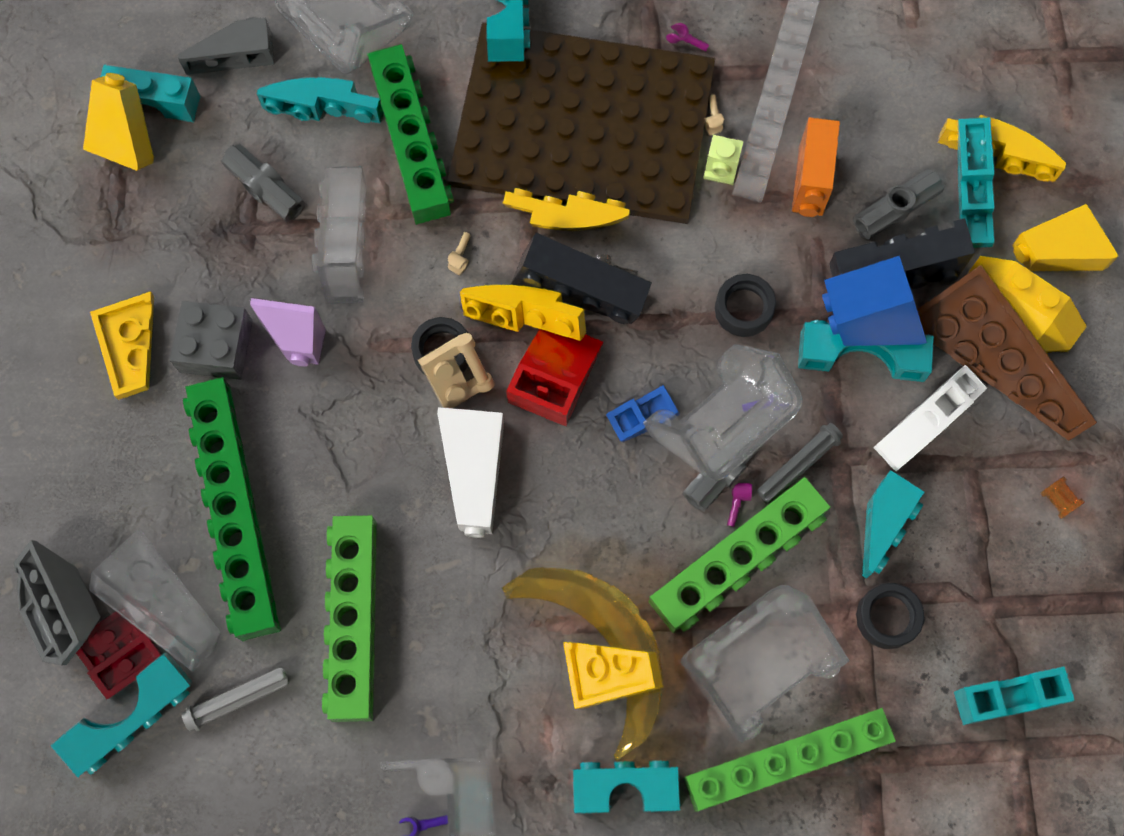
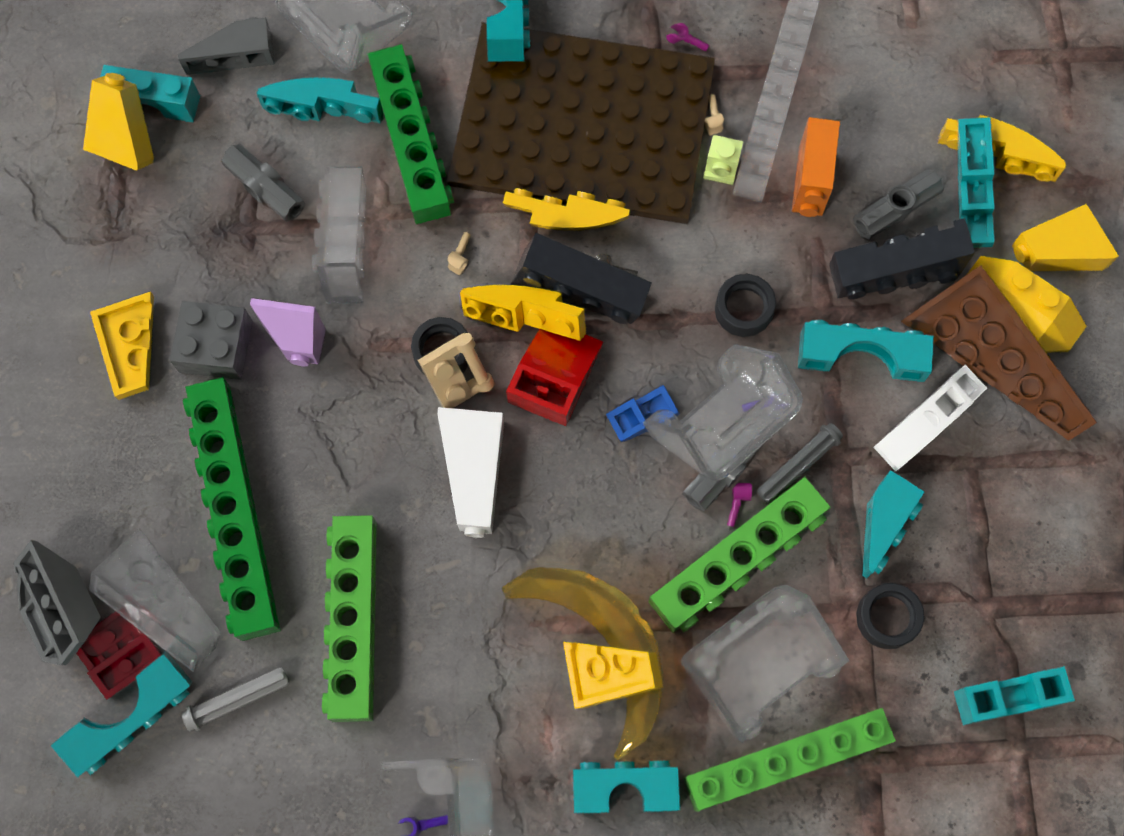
(874, 306): blue slope -> none
(1062, 497): clear orange bush -> none

